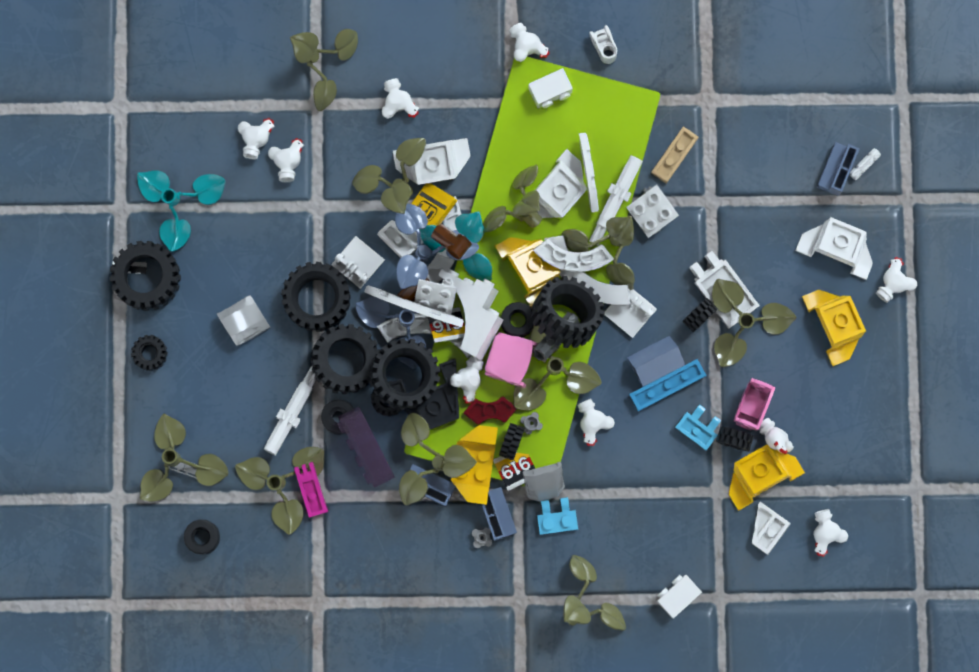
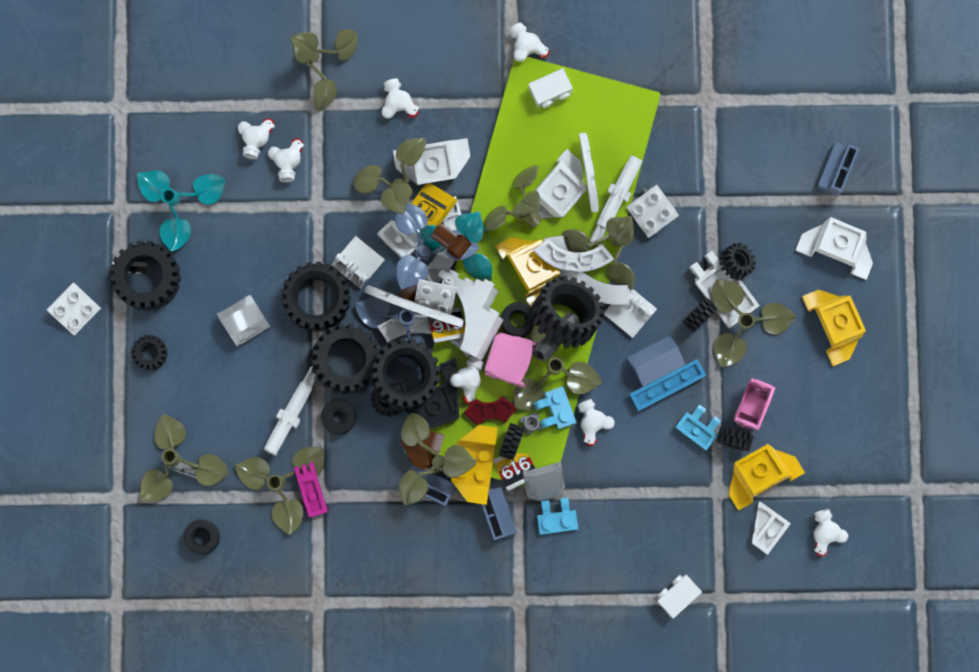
(73, 308): none -> white hinge
(366, 447): clear purple brick -> none
(421, 457): none -> reddish brown slope
(485, 533): light grey plate -> none
(559, 407): none -> medium azure plate
(576, 612): olive plant -> none
(604, 41): white piece -> none
(674, 155): tan tile -> none
(731, 266): none -> black tyre
(775, 437): white animal -> none
(865, 163): white axle -> none
(895, 281): white animal -> none

